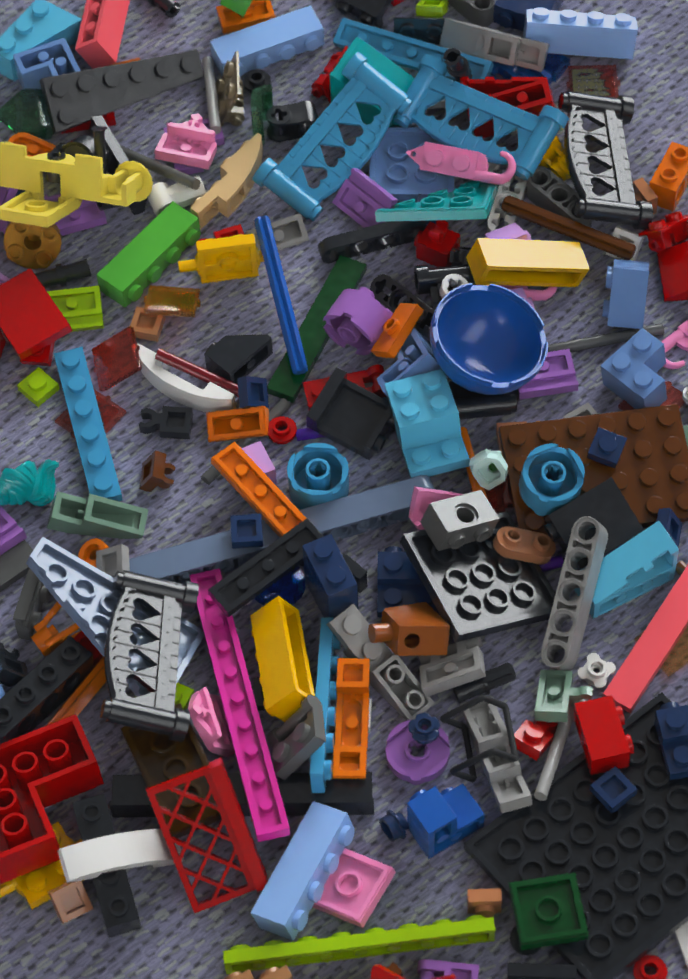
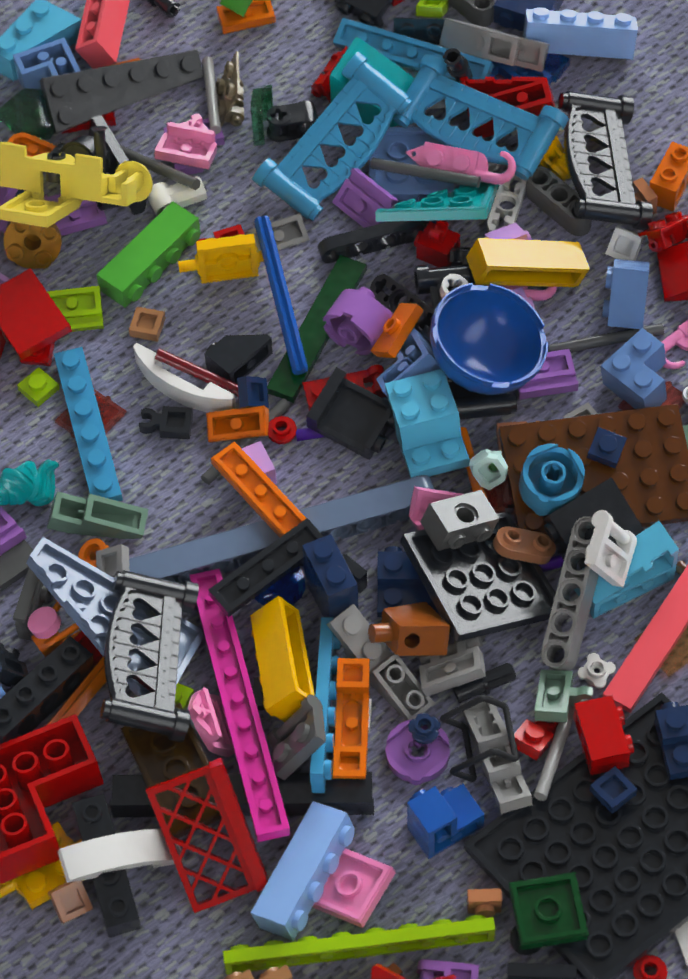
(44, 622): none -> bright pink tile
(64, 274): black pin -> none
(116, 358): clear red piece -> none
(153, 472): reddish brown tile -> none
(172, 301): clear orange piece -> none
(234, 185): tan slope -> none
(246, 531): dark blue plate -> none
(250, 77): black plate -> none
(269, 41): light blue brick -> none
(317, 475): dark azure brick -> none
(394, 825): dark blue plate -> none
(425, 172): none -> dark grey bar
(568, 227): reddish brown axle -> none
(594, 80): piece -> none
(604, 555): none -> white plate
(670, 523): dark blue plate -> none

